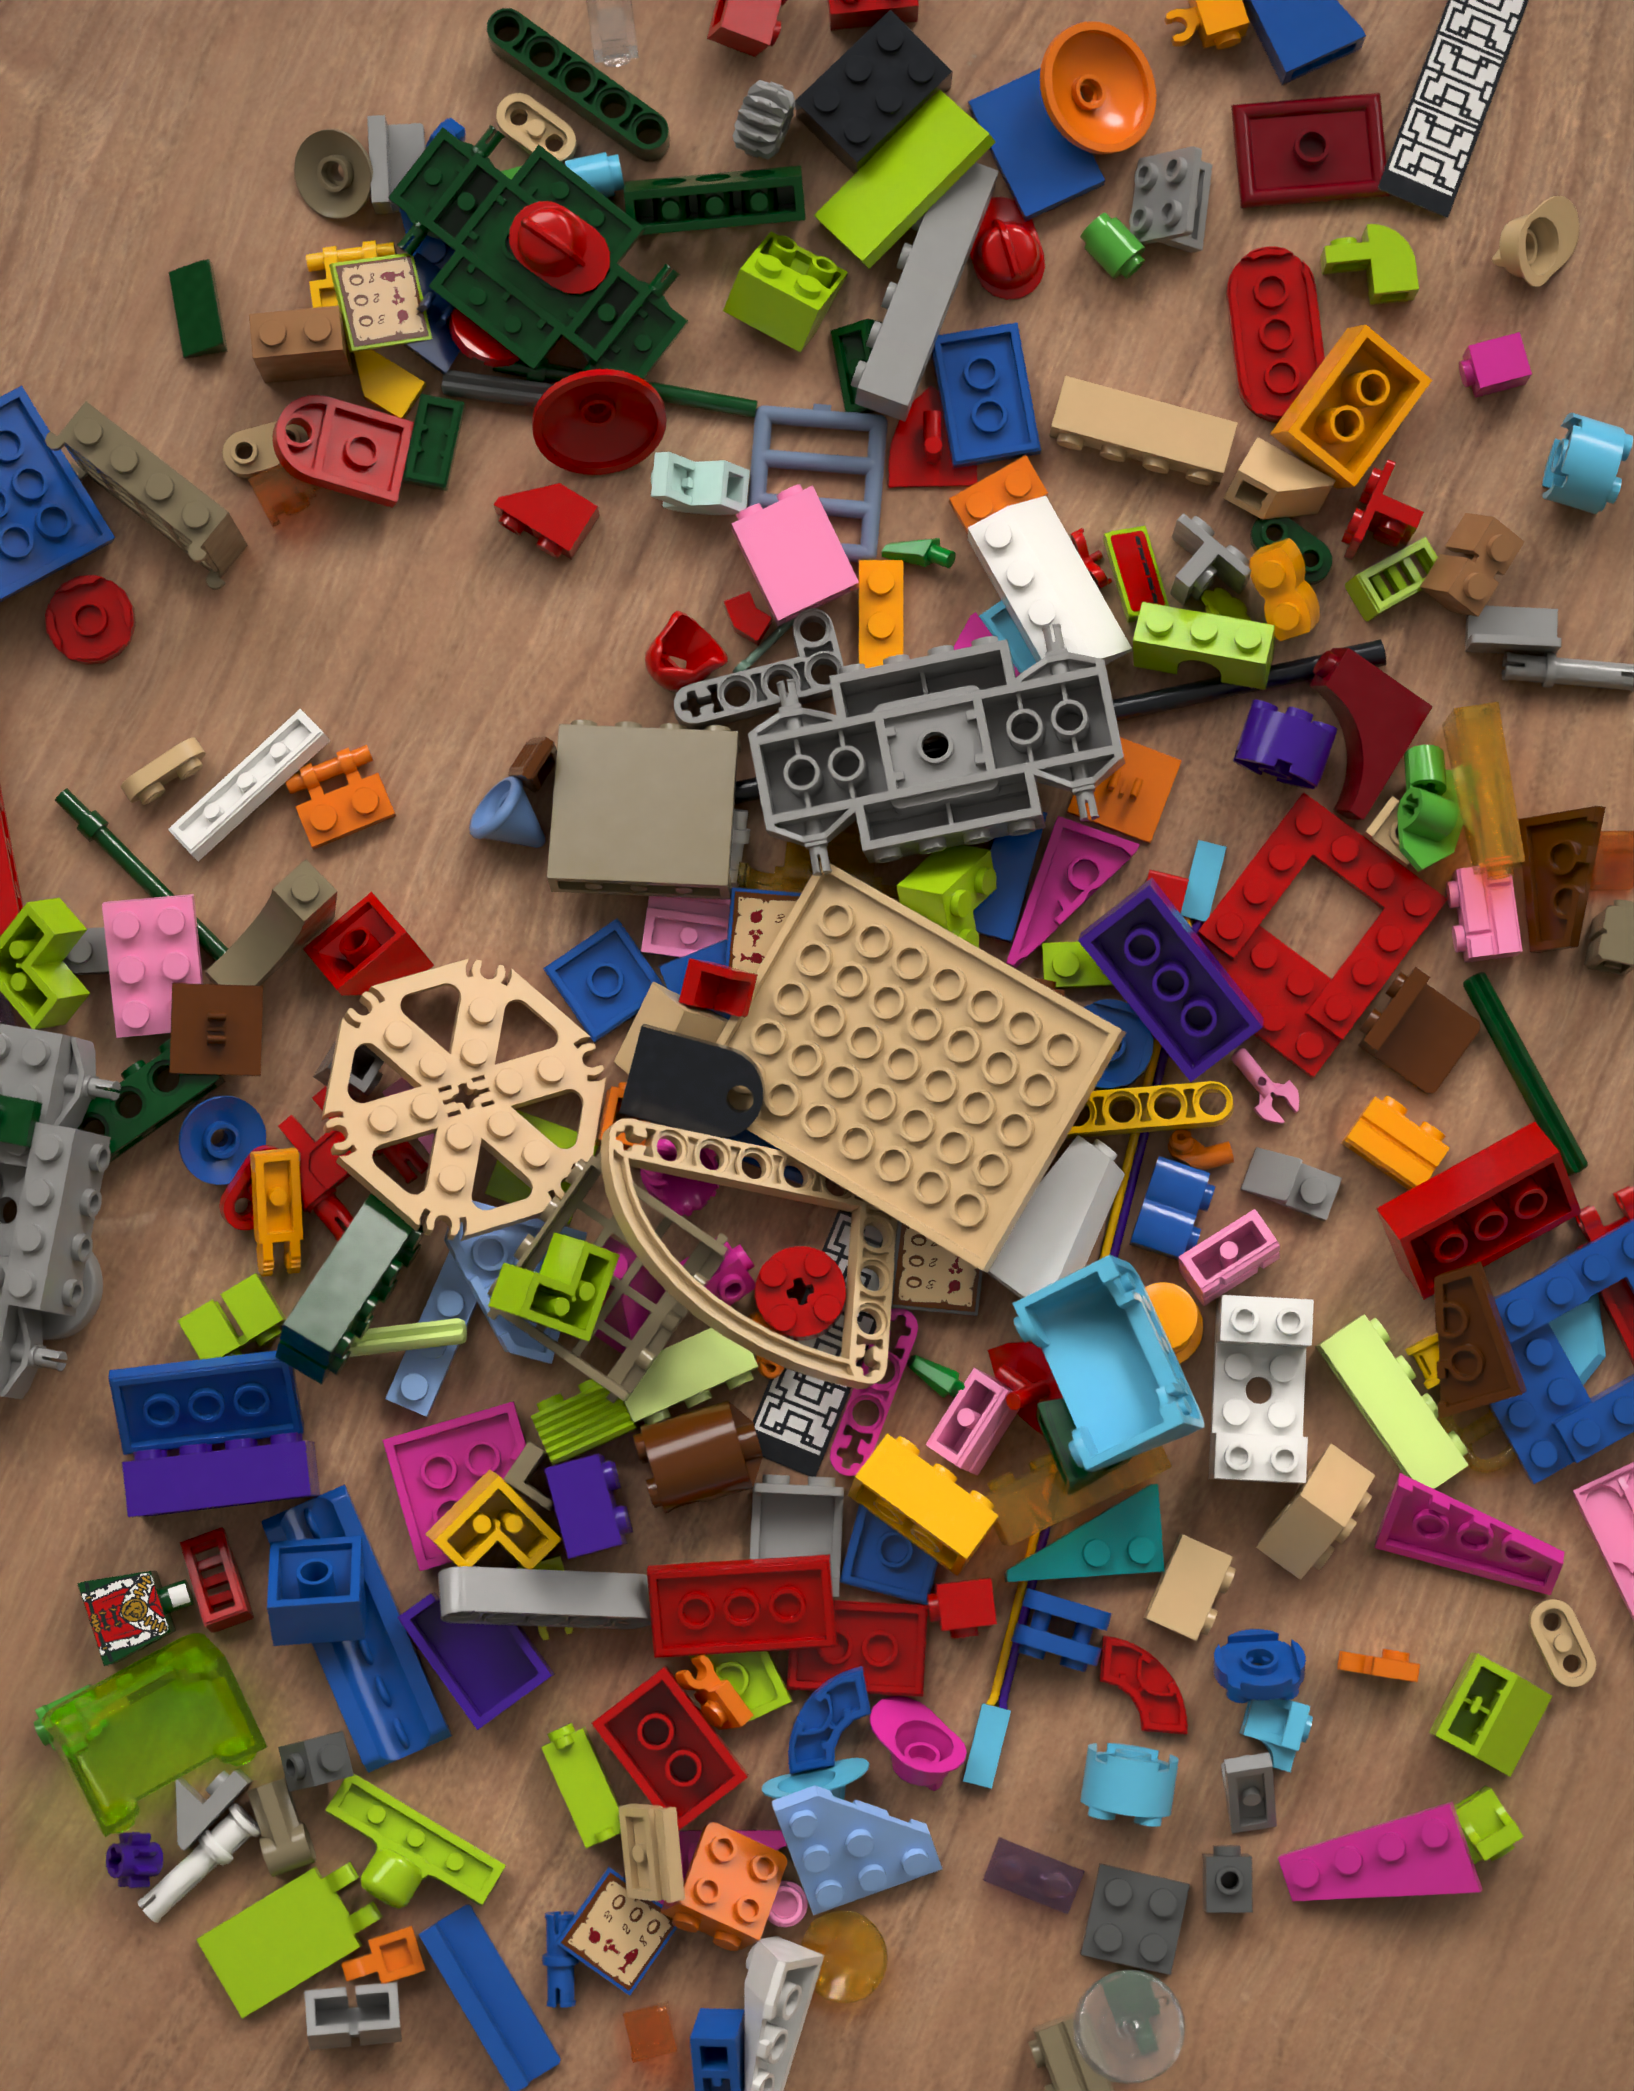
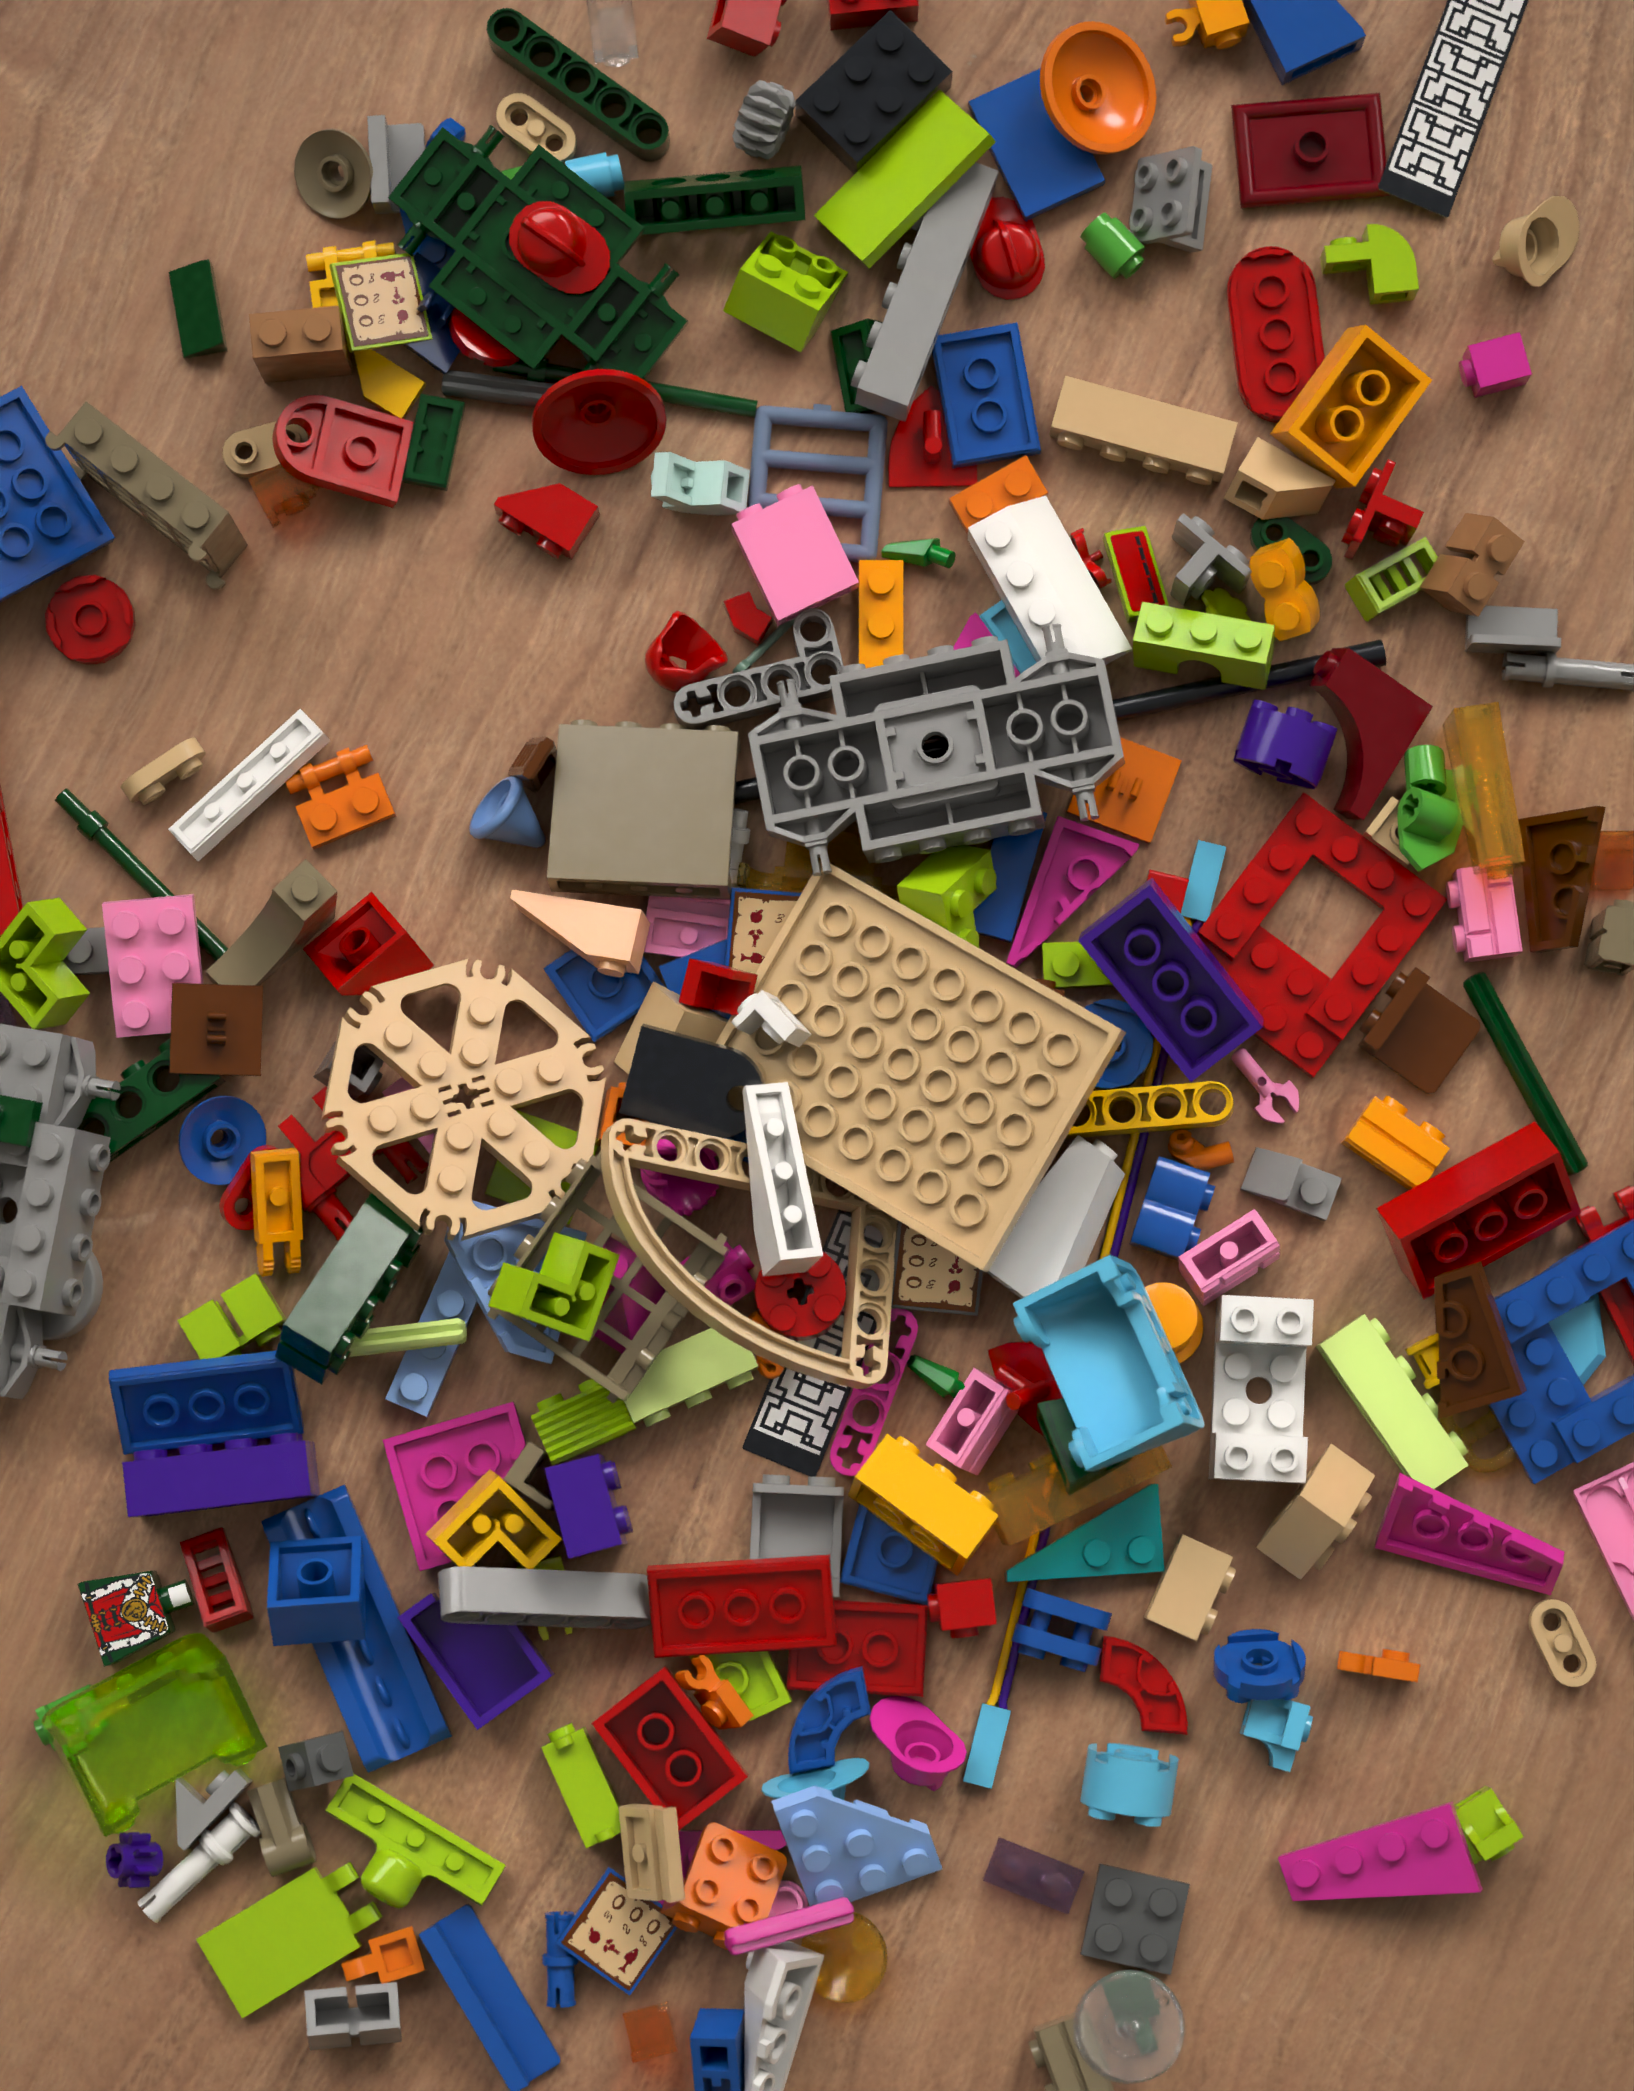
(600, 933): none -> light nougat slope
(699, 1455): reddish brown cylinder -> none
(774, 1018): none -> white bracket
(779, 1183): none -> white slope
(789, 1926): none -> dark pink axle
(1227, 1880): dark grey brick -> none
(1249, 1792): light grey slope -> none
(1490, 1713): lime slope -> none
(1586, 463): medium azure brick -> none

